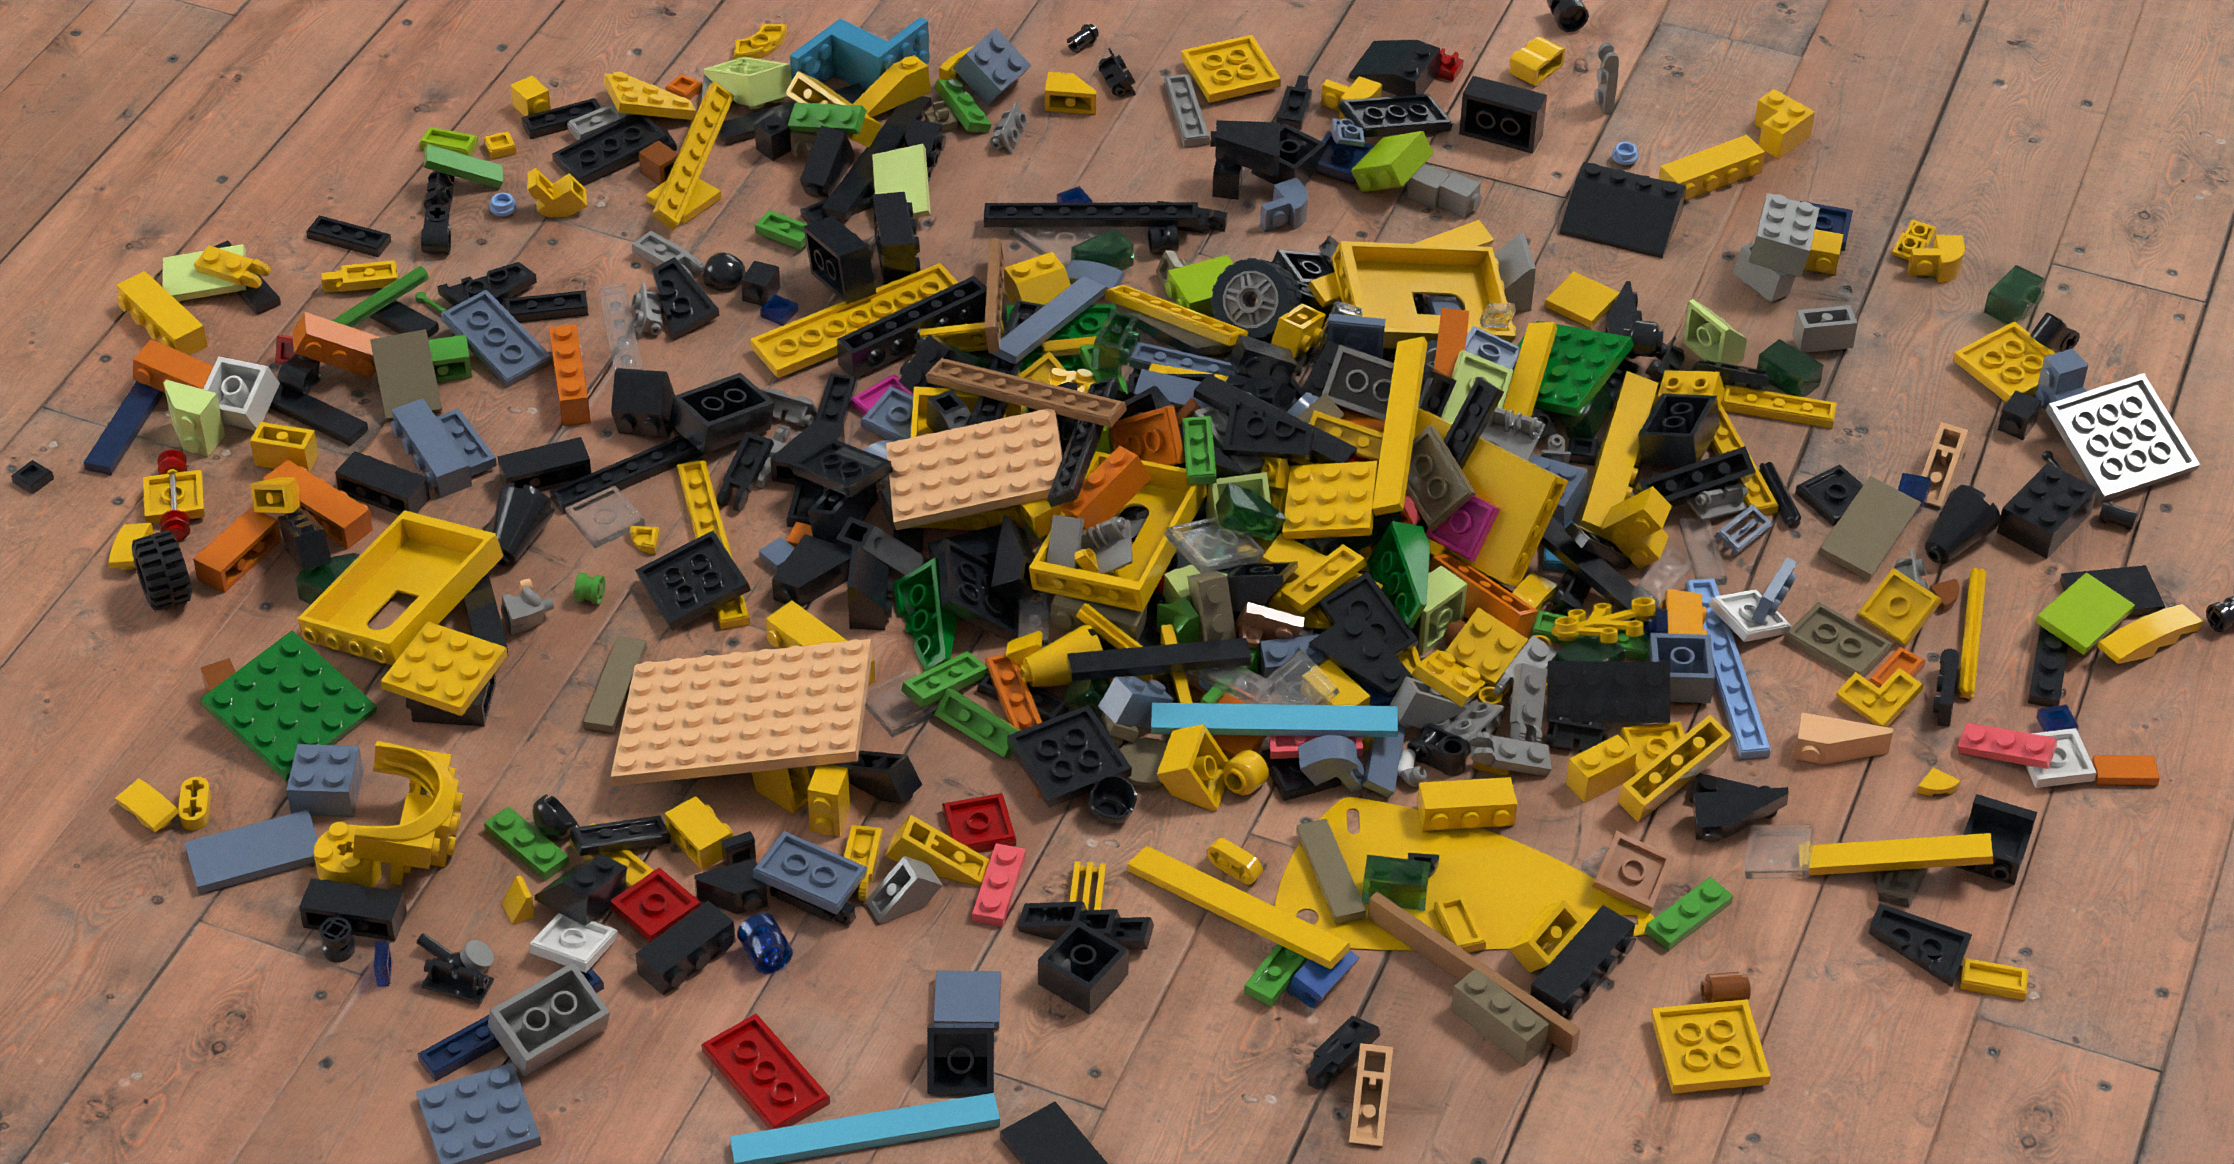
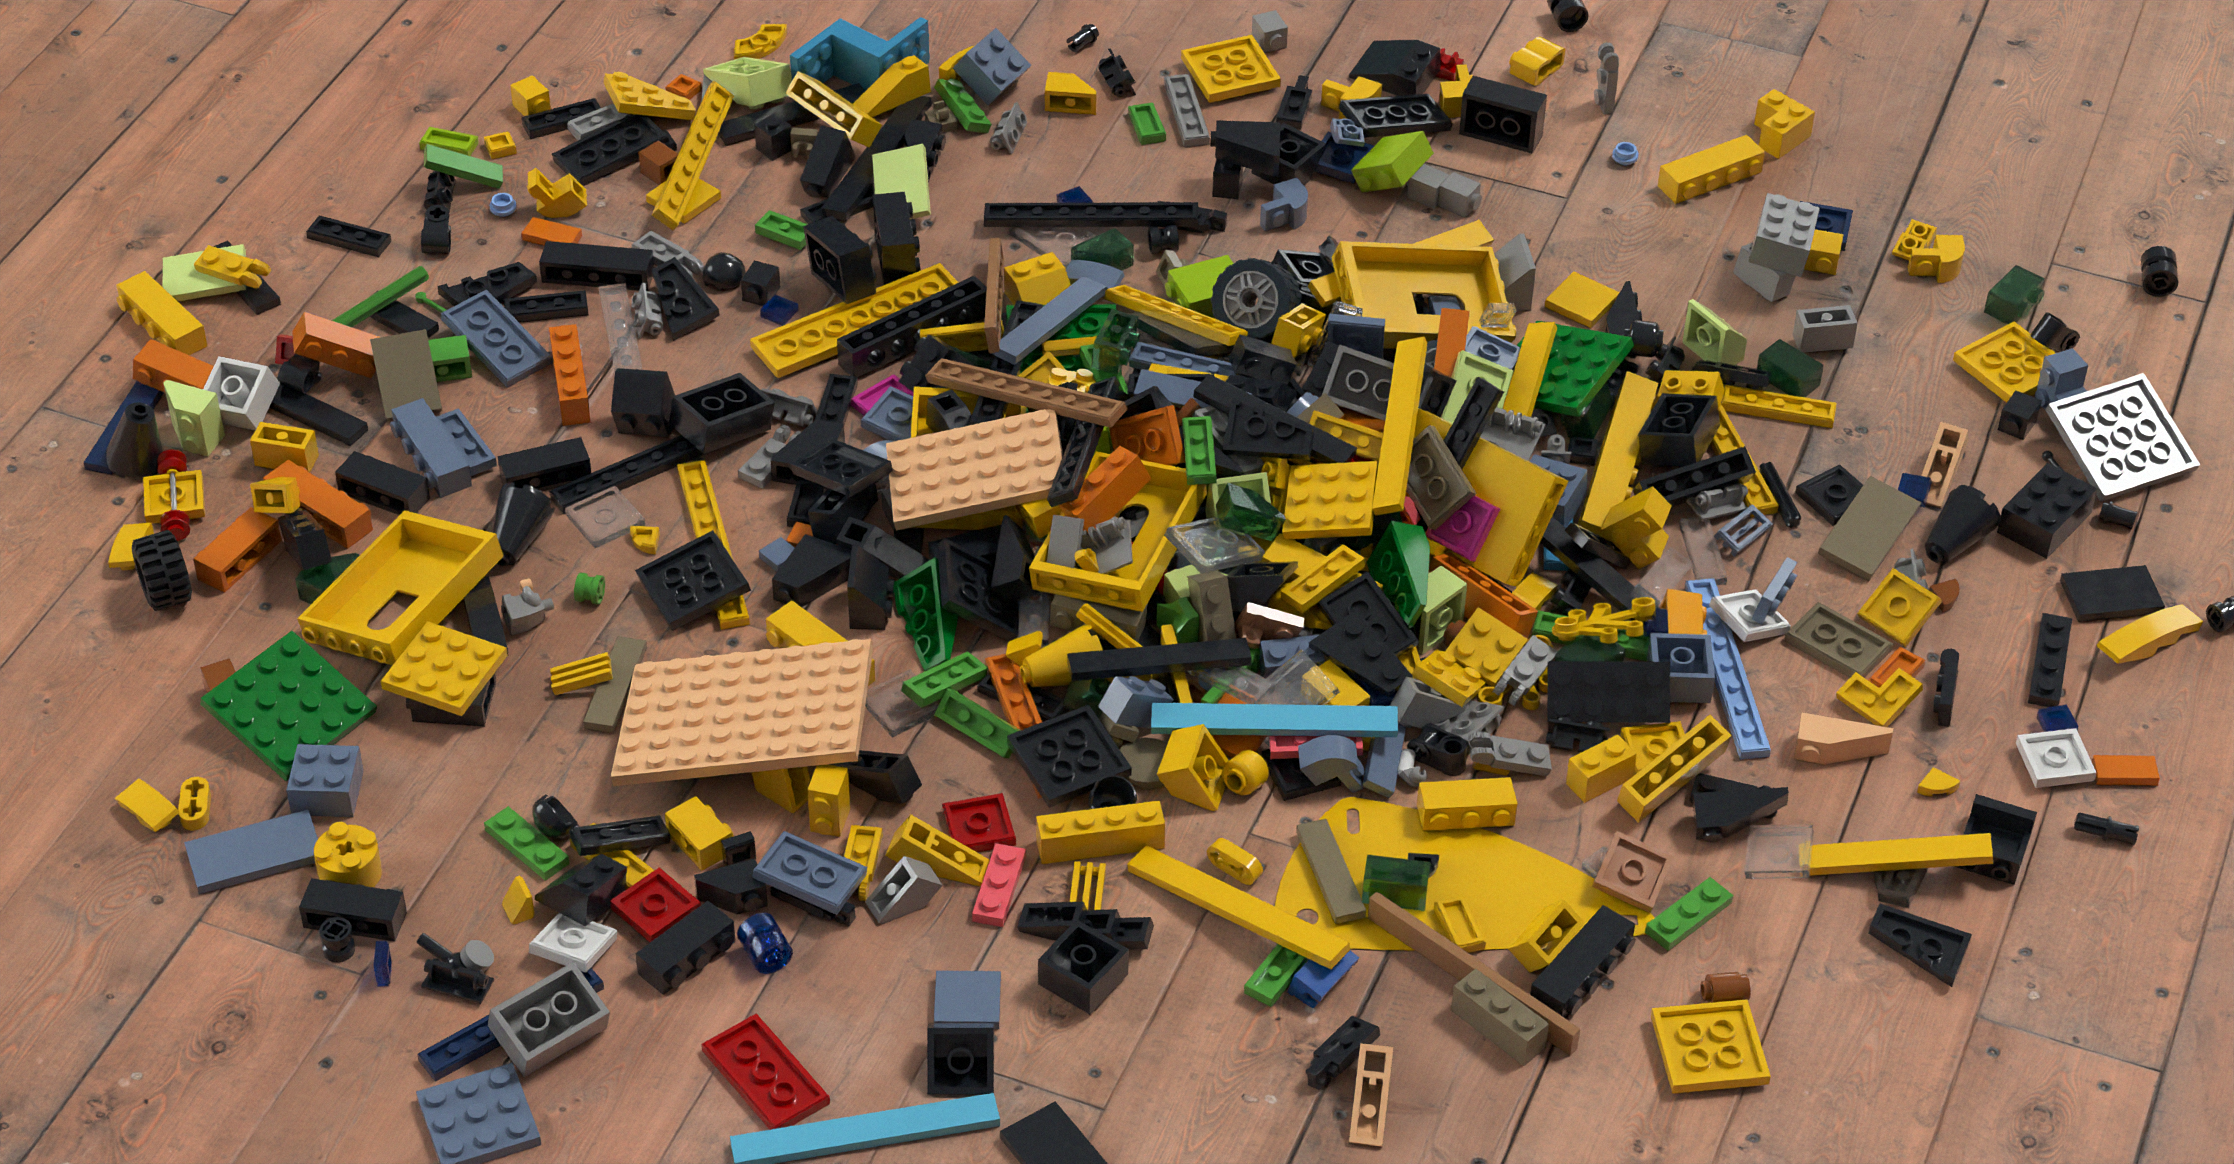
(32, 477): black tile -> none
(135, 443): none -> black cone
(360, 276): yellow hinge -> none
(426, 821): yellow piece -> none
(541, 230): none -> orange tile
(581, 673): none -> yellow tile
(595, 265): none -> black brick
(745, 469): black hinge -> none
(812, 116): bright green plate -> none
(1100, 832): none -> yellow brick
(1147, 123): none -> bright green tile
(1269, 31): none -> light grey brick
(1452, 91): none -> yellow brick
(1527, 702): light grey hinge -> none
(1623, 209): black slope -> none
(1972, 633): yellow axle -> none
(1994, 979): yellow tile -> none
(2007, 745): coral plate -> none
(2085, 613): lime tile -> none
(2106, 828): none -> black axle
(2159, 271): none -> black wheel

